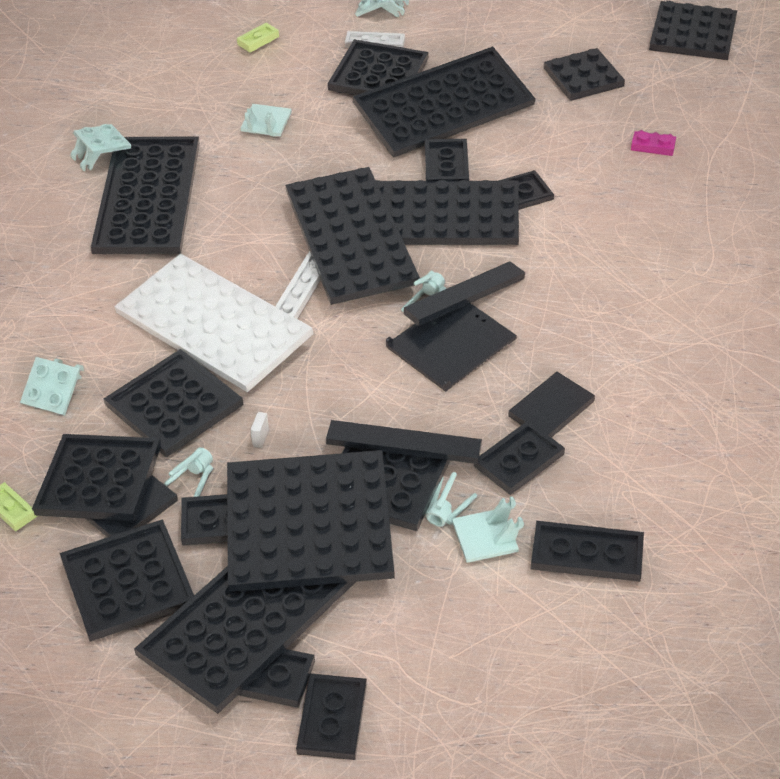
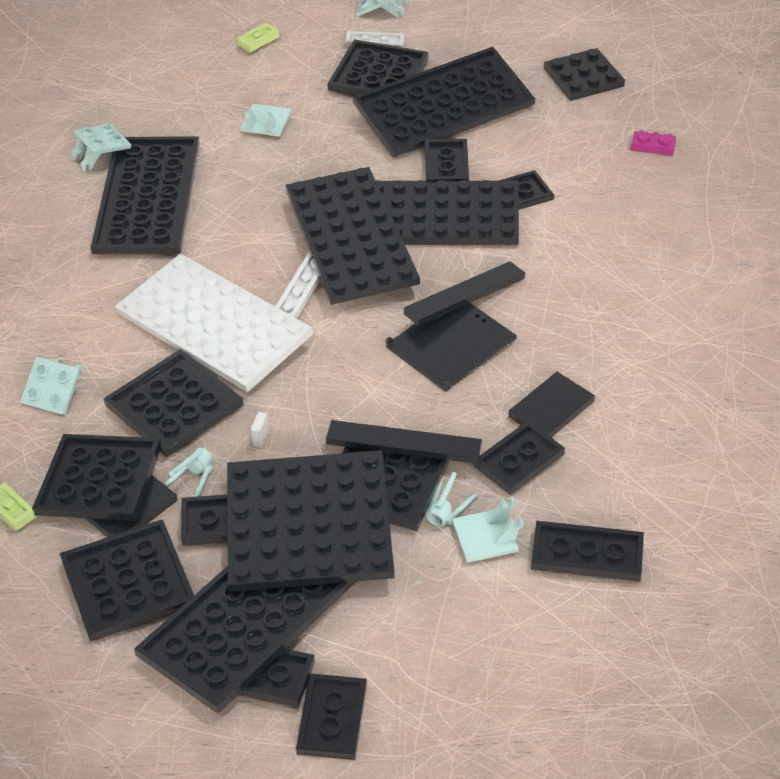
(432, 284): light aqua plant -> none
(693, 30): black plate -> none

